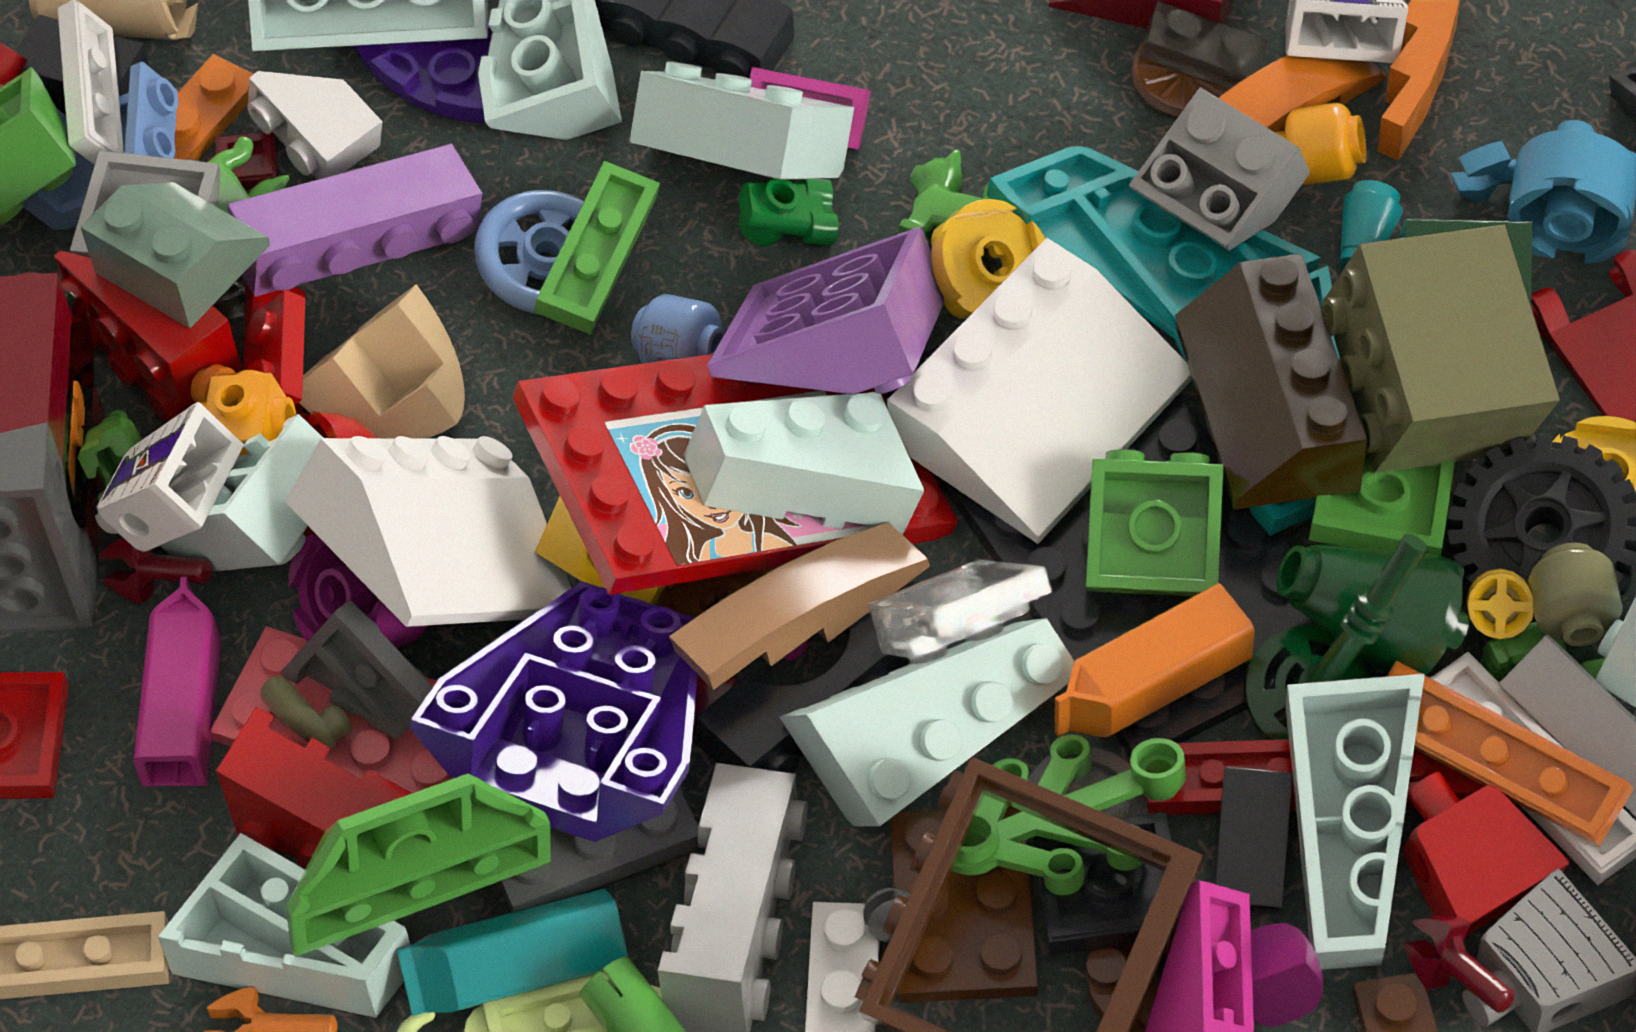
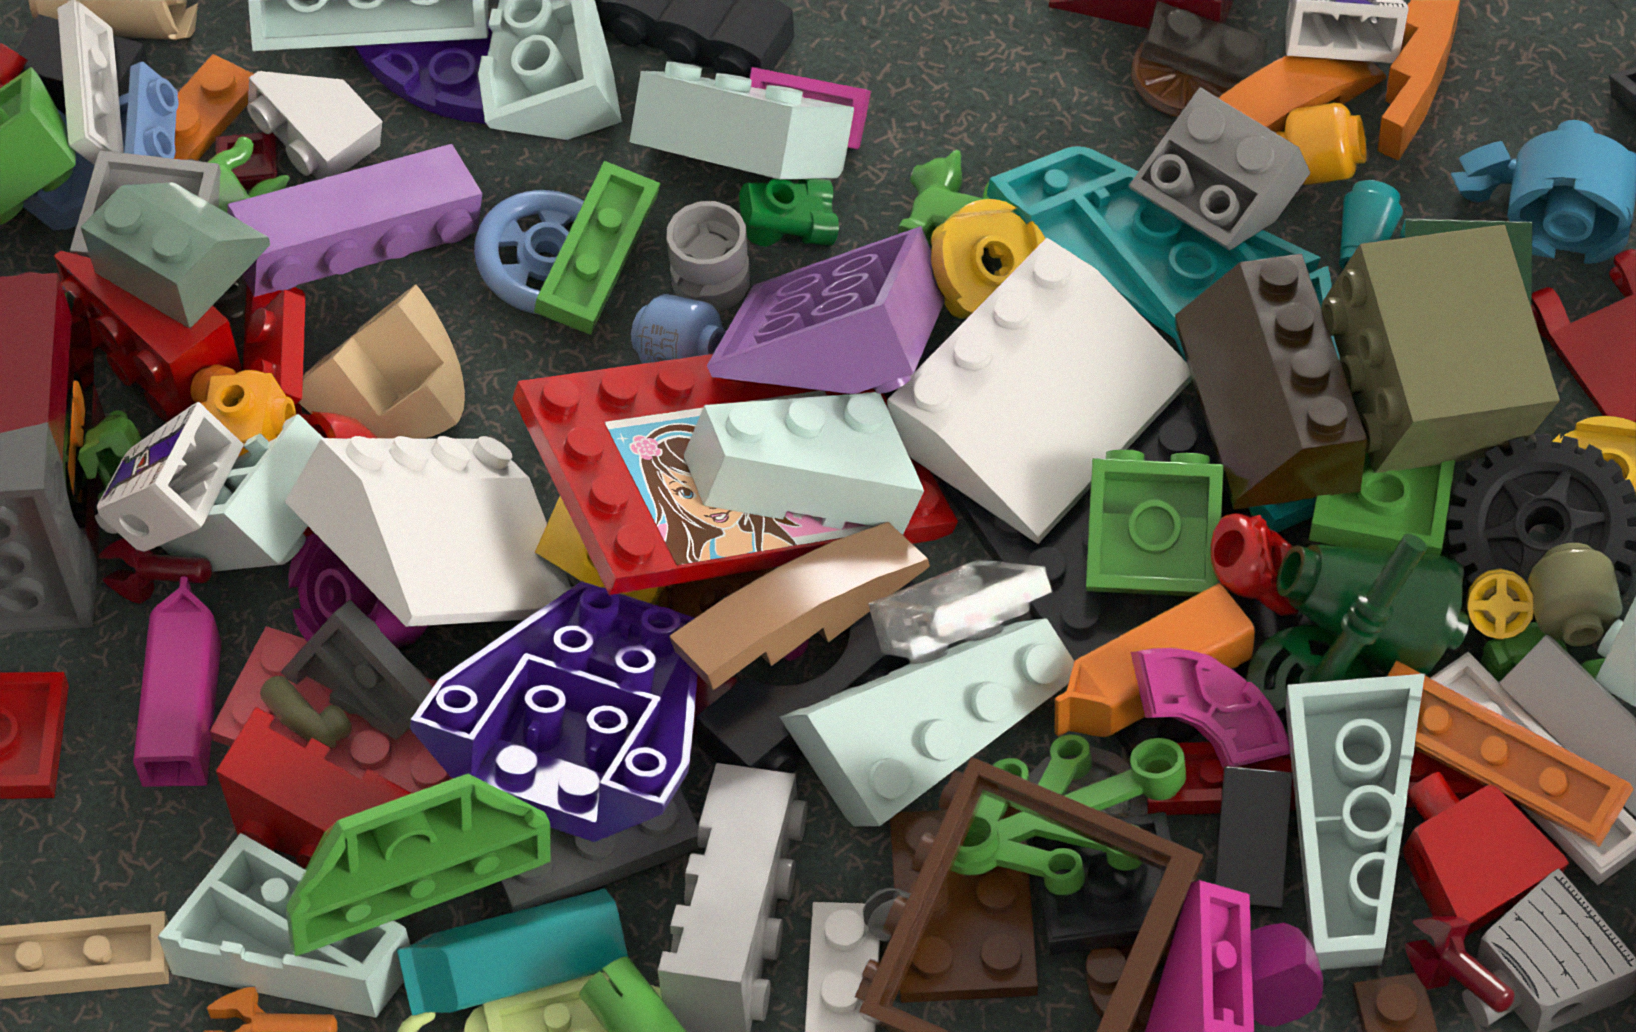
(709, 254): none -> light grey wheel
(1213, 700): none -> dark pink tile
(1248, 560): none -> red piece

